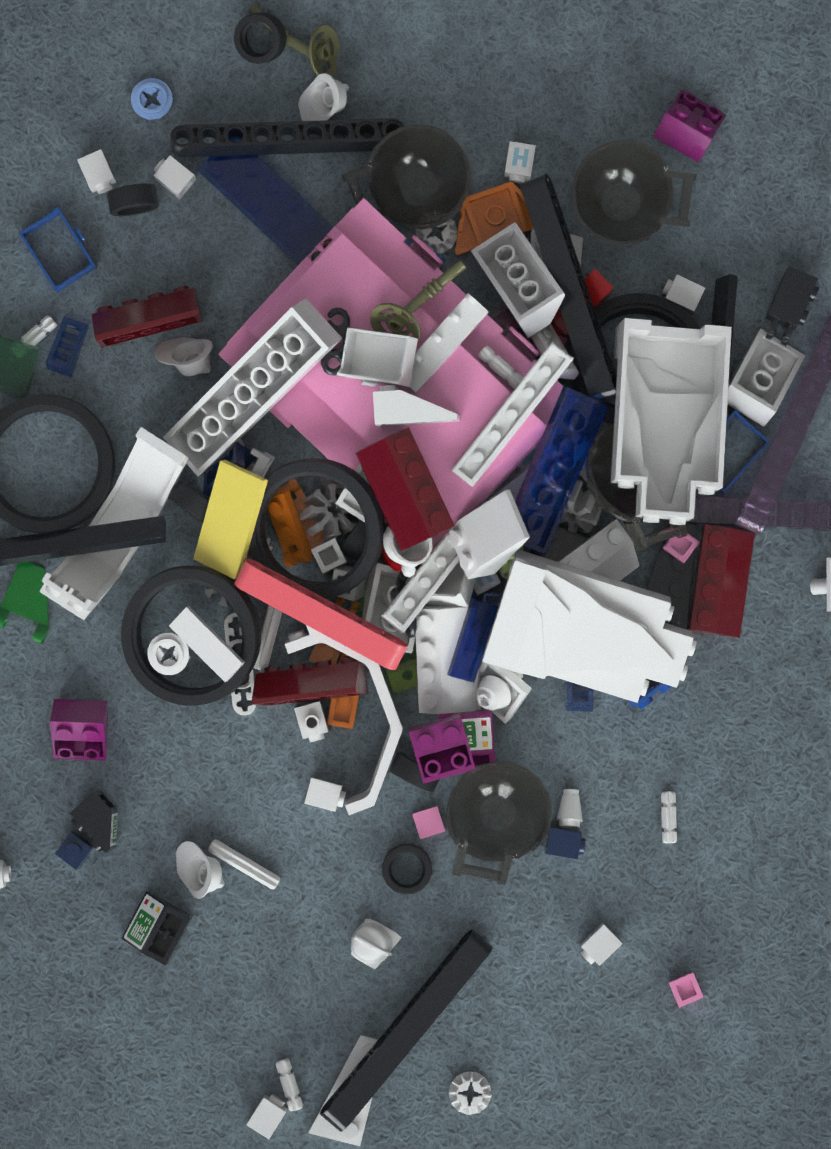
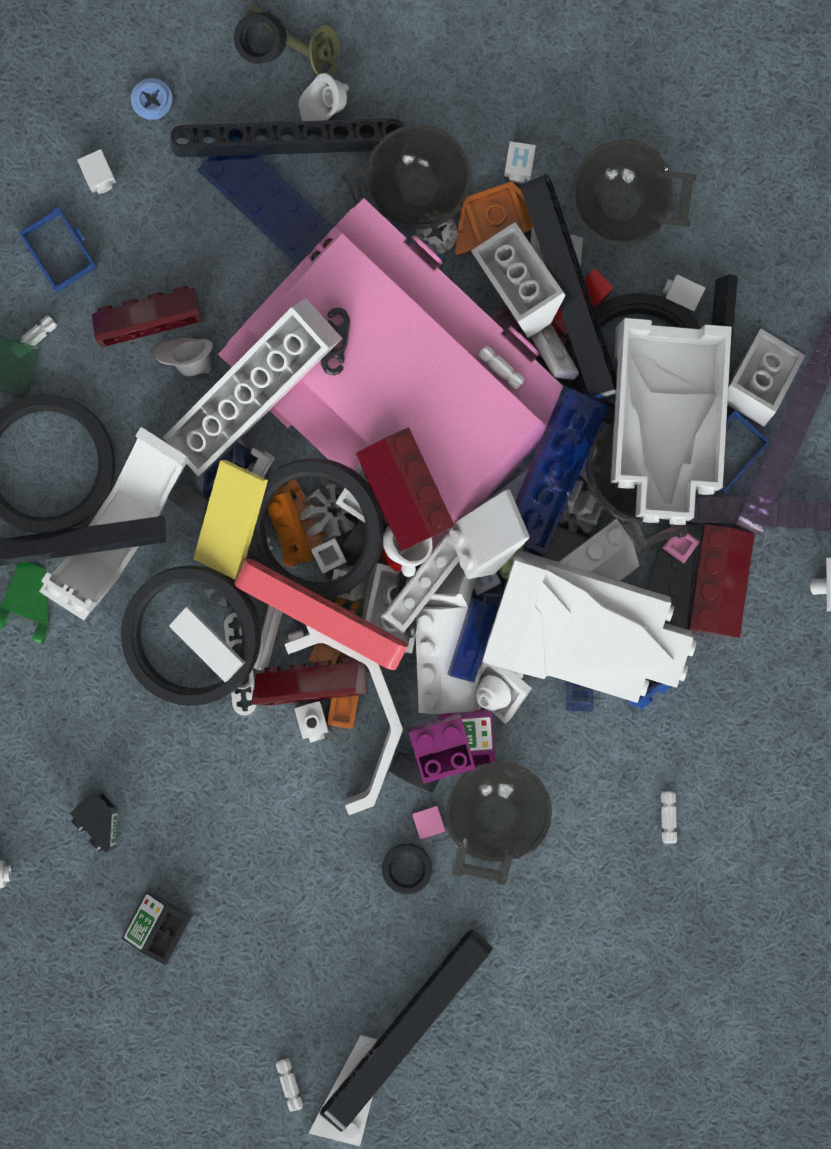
(60, 367): clear blue slope -> none
(75, 850): dark blue brick -> none
(79, 729): magenta slope -> none
(132, 199): black tyre -> none
(156, 653): white gear -> none
(174, 176): white brick -> none
(198, 871): white piece -> none
(244, 864): white axle -> none
(267, 1115): white brick -> none
(325, 794): white brick -> none
(373, 943): white piece -> none
(378, 357): white container -> none
(395, 676): clear neon green brick -> none
(400, 408): white slope -> none
(402, 314): olive dish -> none
(446, 340): white hinge -> none
(480, 1085): white gear -> none
(512, 414): white tile -> none
(565, 843): dark blue brick -> none
(570, 810): white cone -> none
(599, 945): white brick -> none
(685, 989): bright pink plate -> none
(689, 125): magenta slope -> none
(790, 302): black hinge -> none

